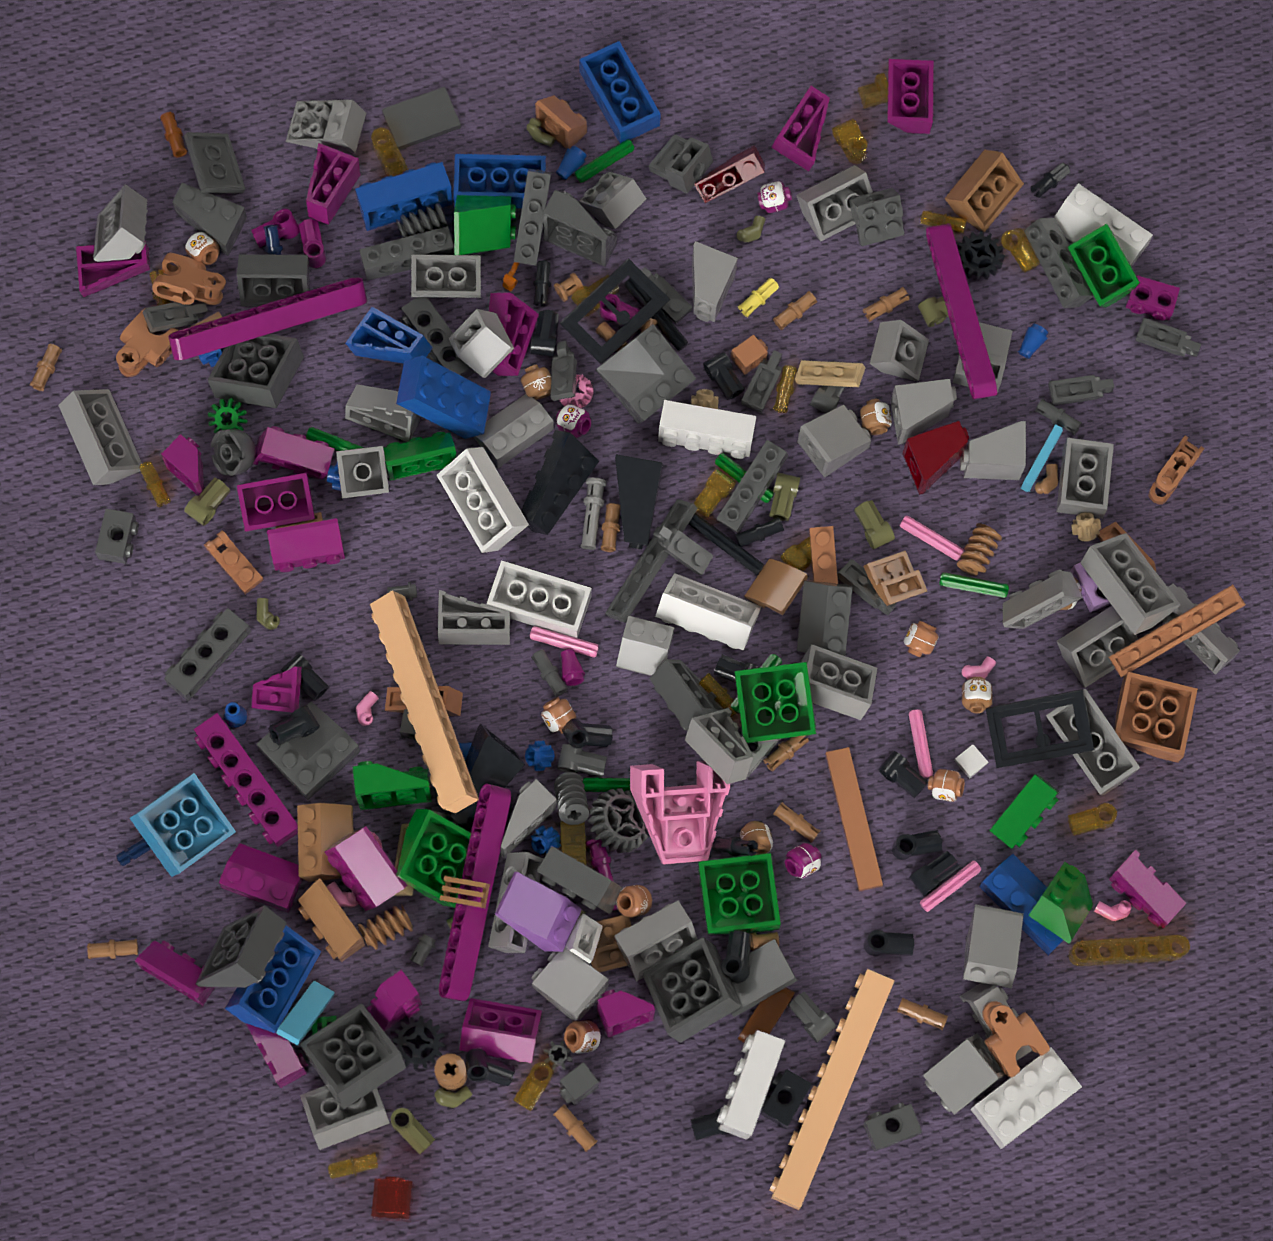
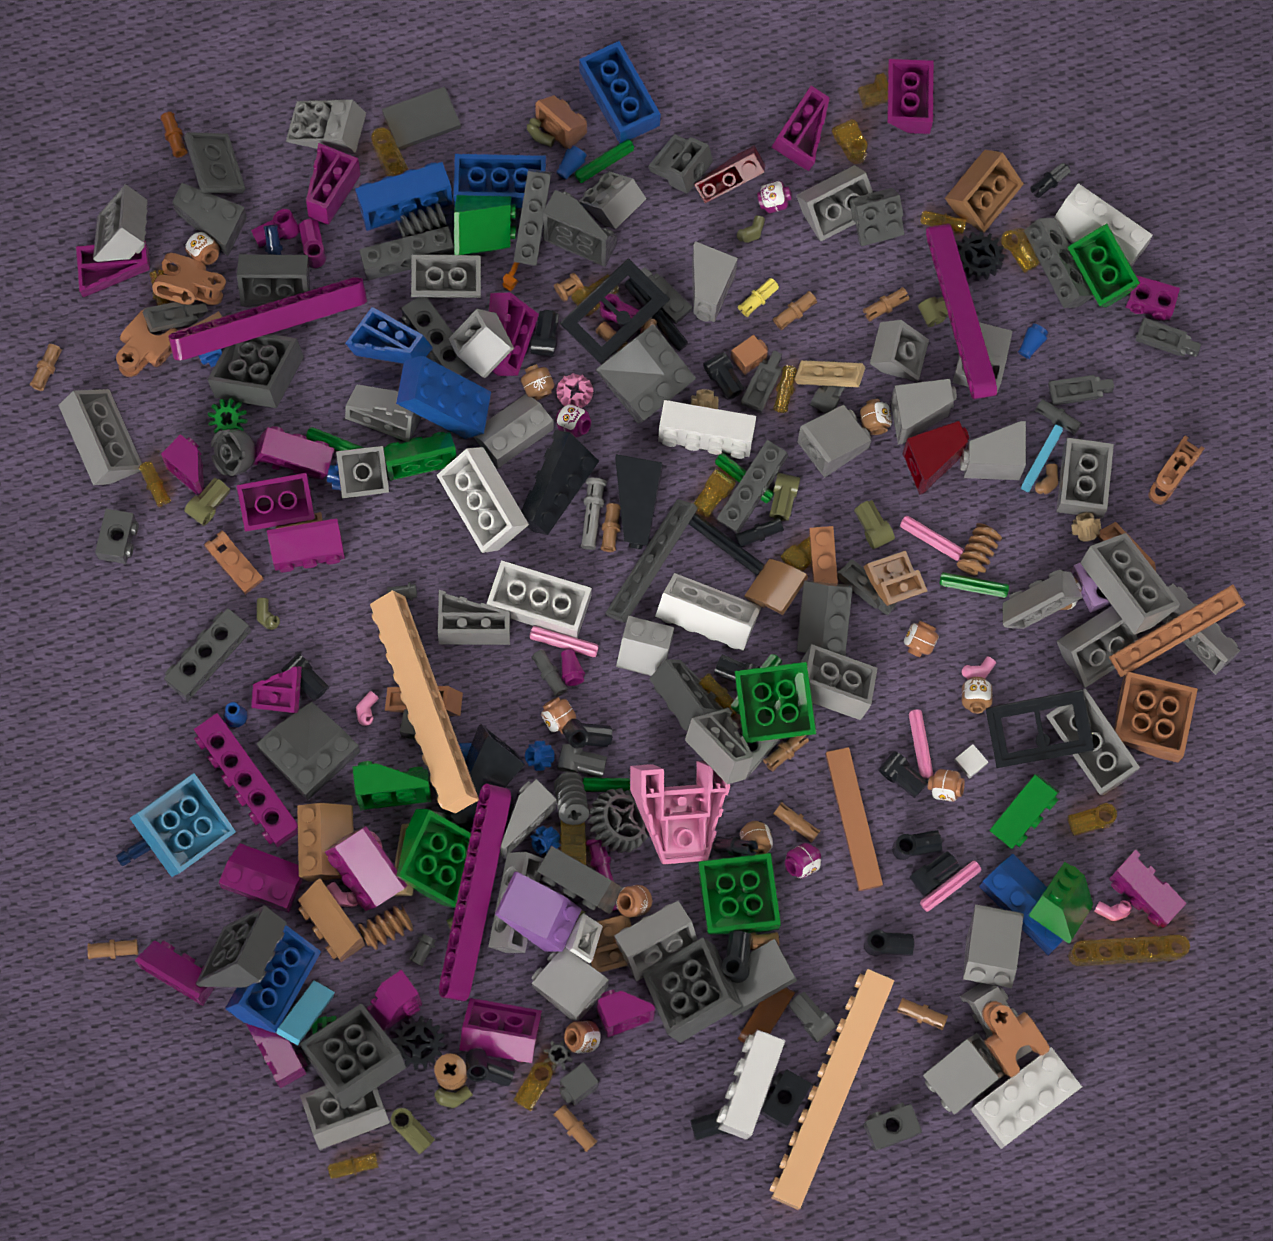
(299, 723): black piece -> none
(392, 1199): clear red head -> none
(448, 889): medium nougat tile -> none
(542, 283): black axle -> none
(563, 373): dark grey hinge -> none
(684, 549): dark grey hinge -> none

